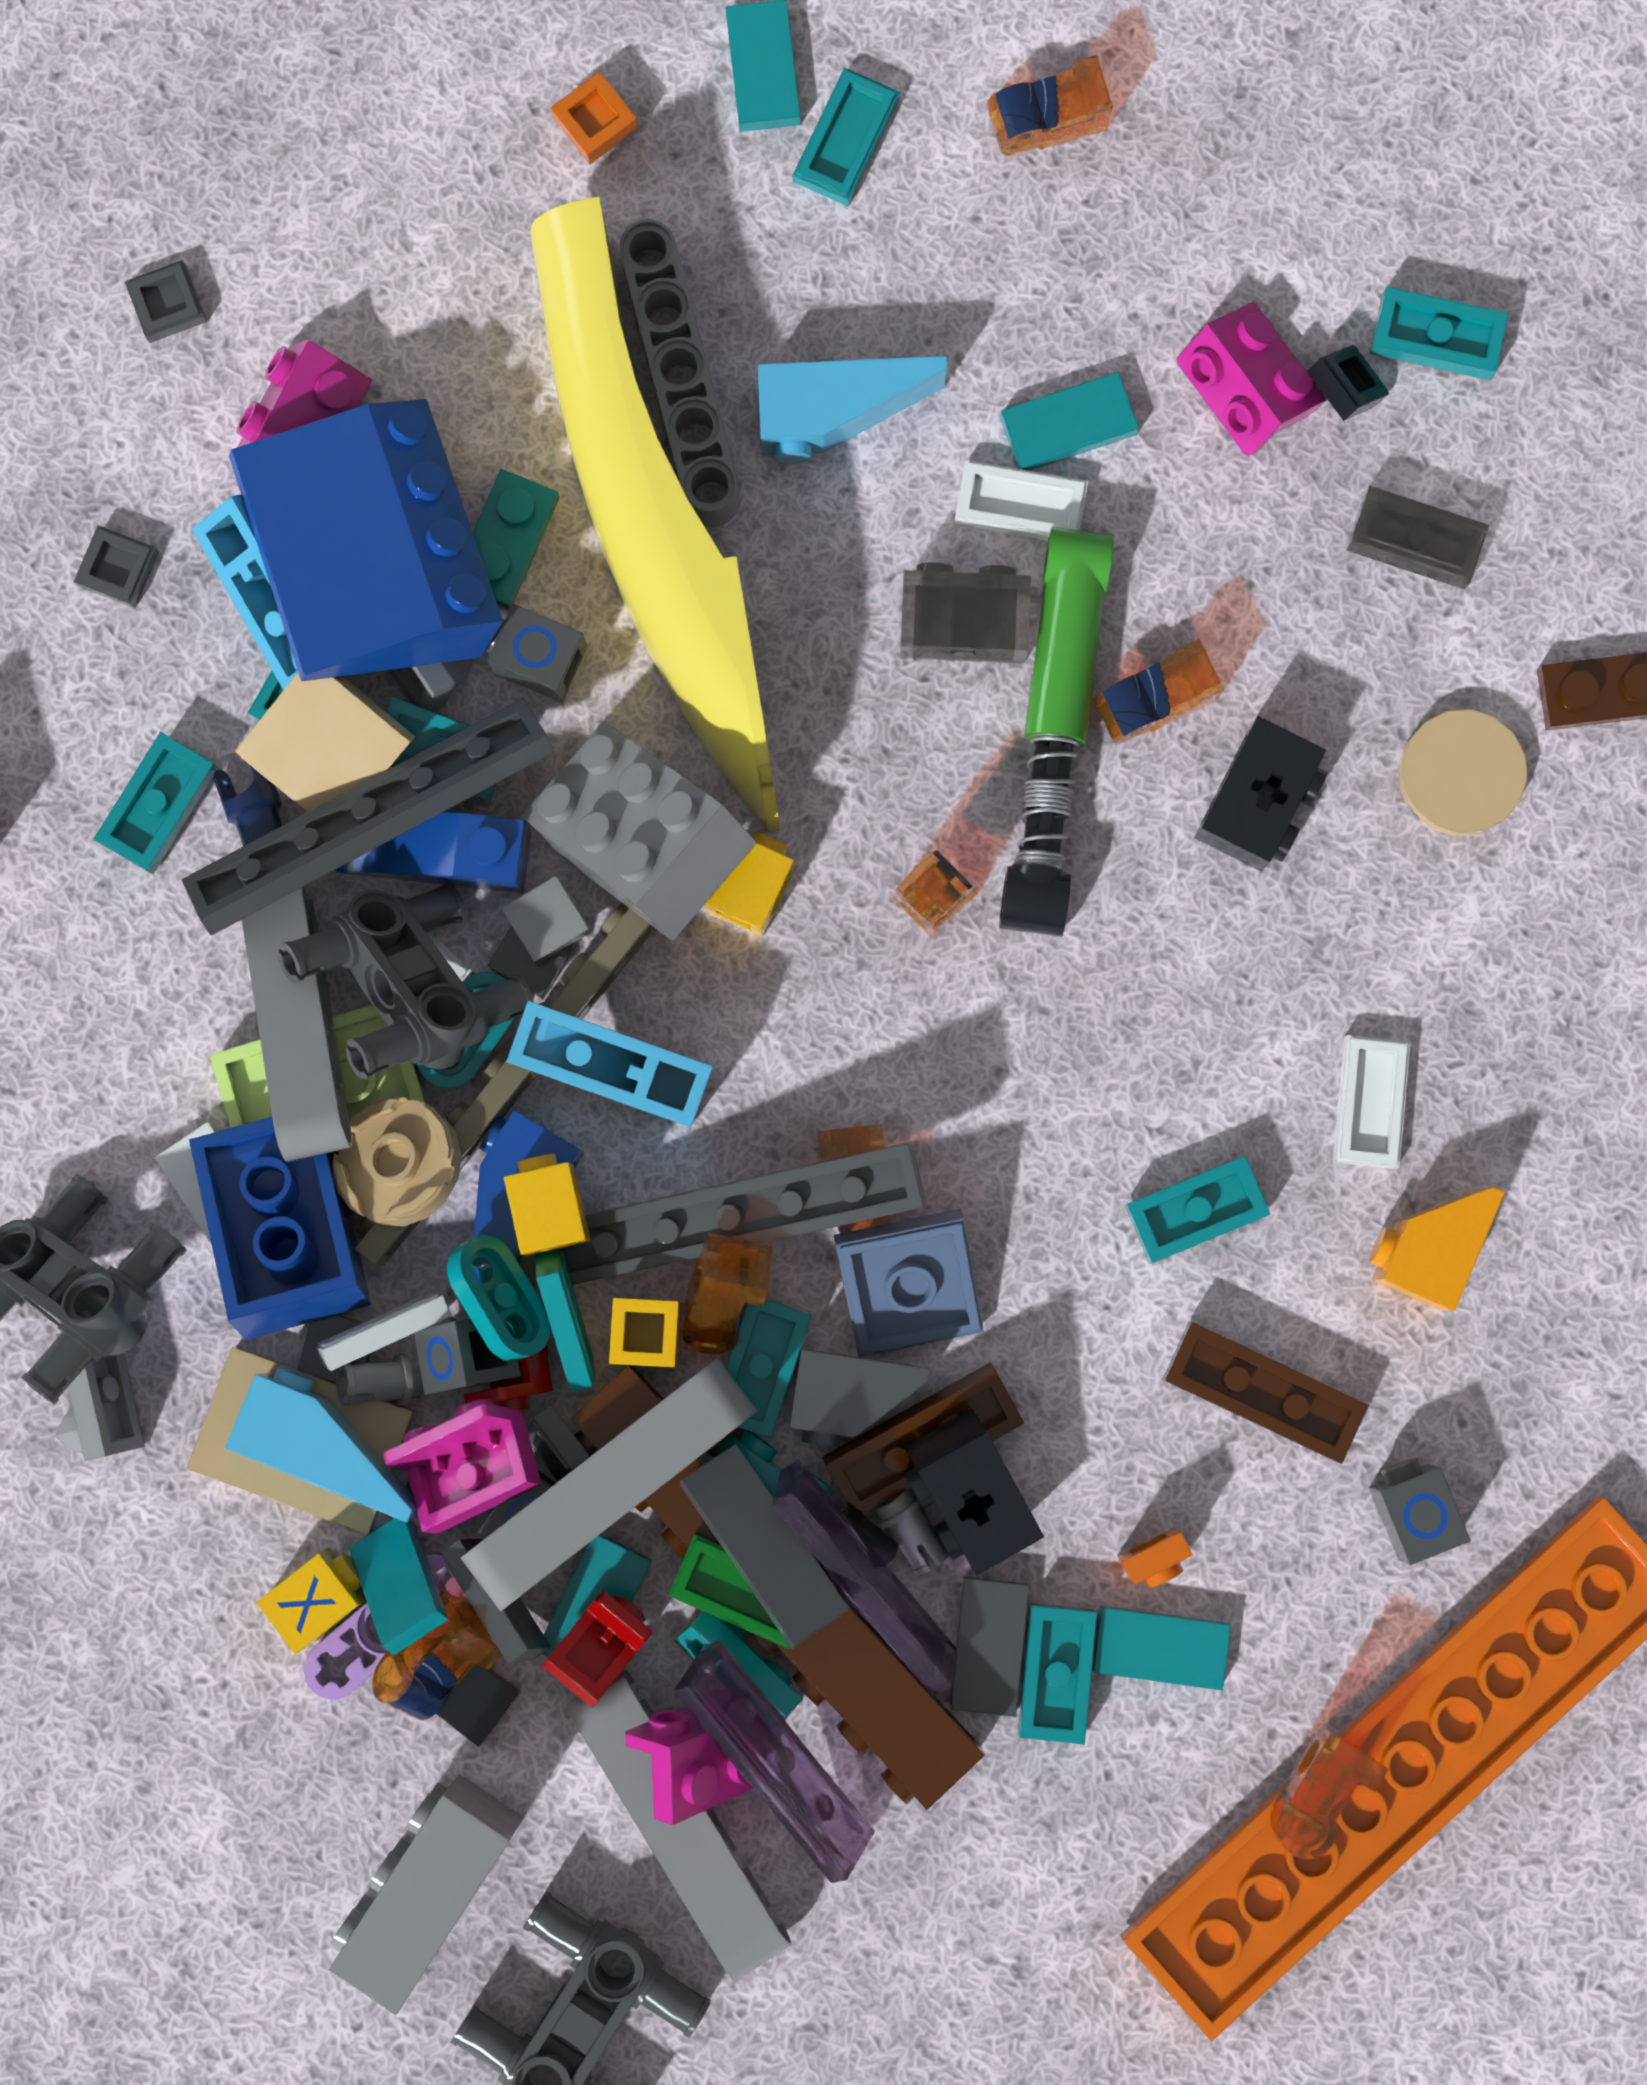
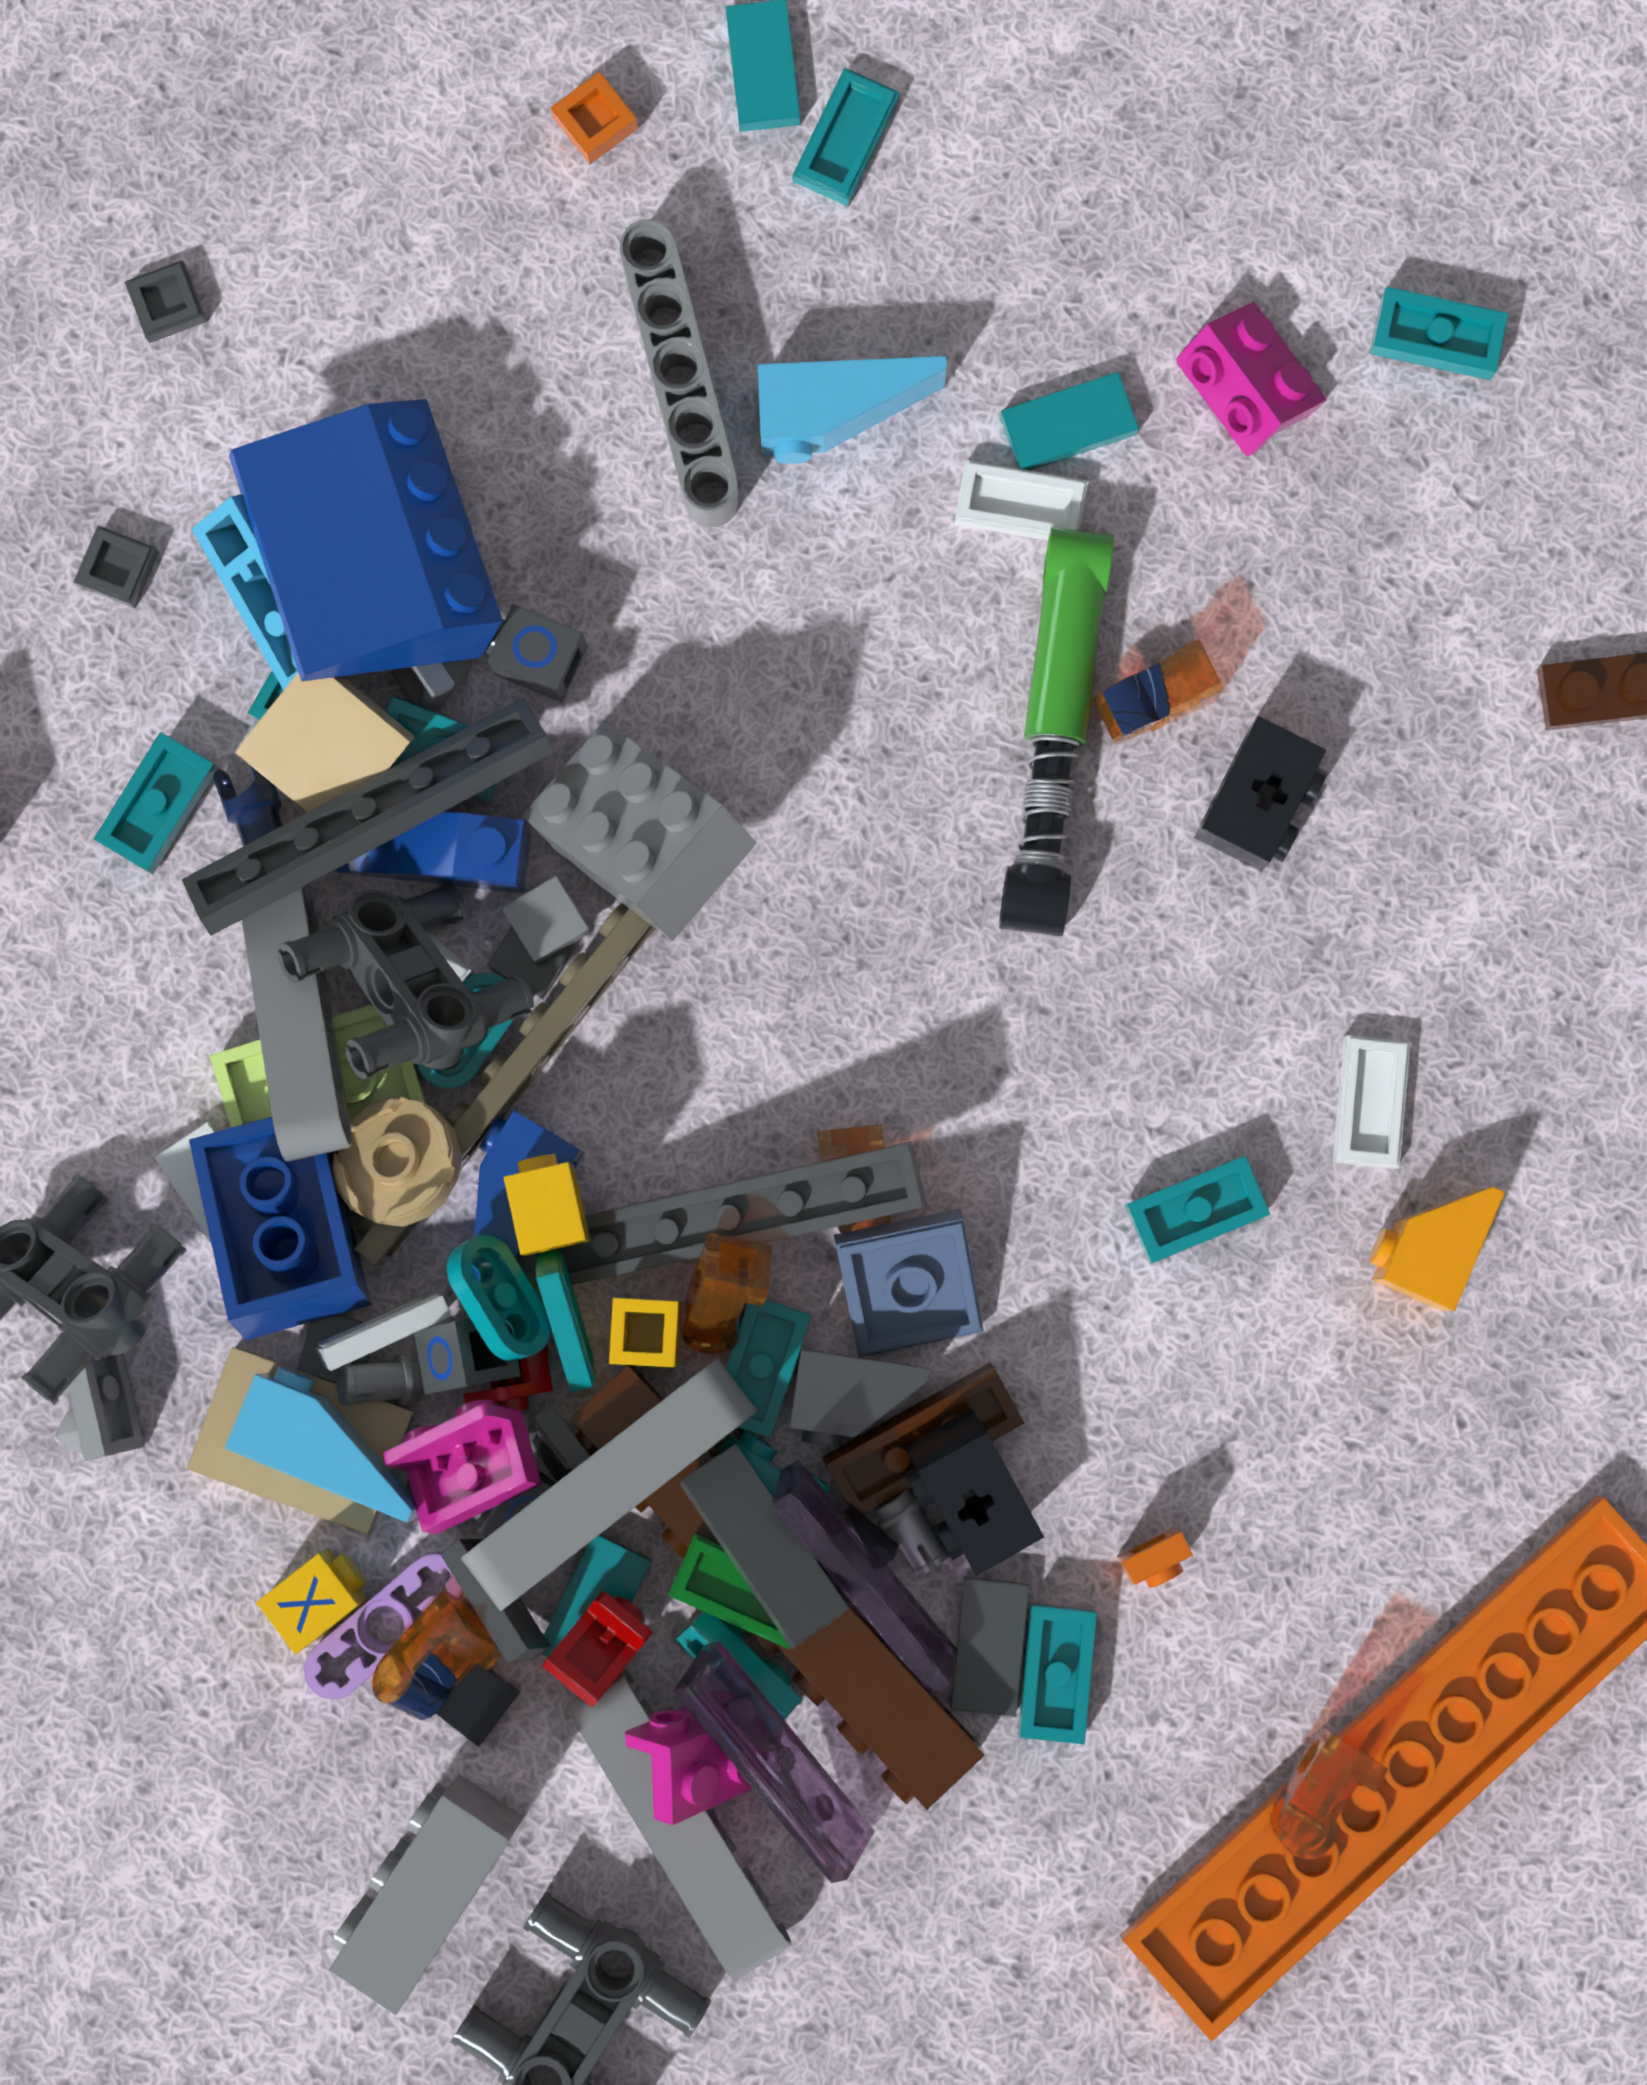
(303, 389): dark pink bracket -> none
(398, 1585): teal tile -> none
(512, 531): teal plate -> none
(609, 1063): medium azure slope -> none
(659, 552): light yellow slope -> none
(754, 886): yellow brick -> none
(934, 893): clear orange leg -> none
(965, 614): clear smoke brick -> none
(1051, 109): clear orange leg -> none
(1161, 1647): teal tile -> none
(1265, 1392): reddish brown plate -> none
(1348, 382): black tile -> none
(1417, 537): clear smoke plate -> none
(1418, 1511): dark grey brick -> none
(1462, 772): tan tile -> none

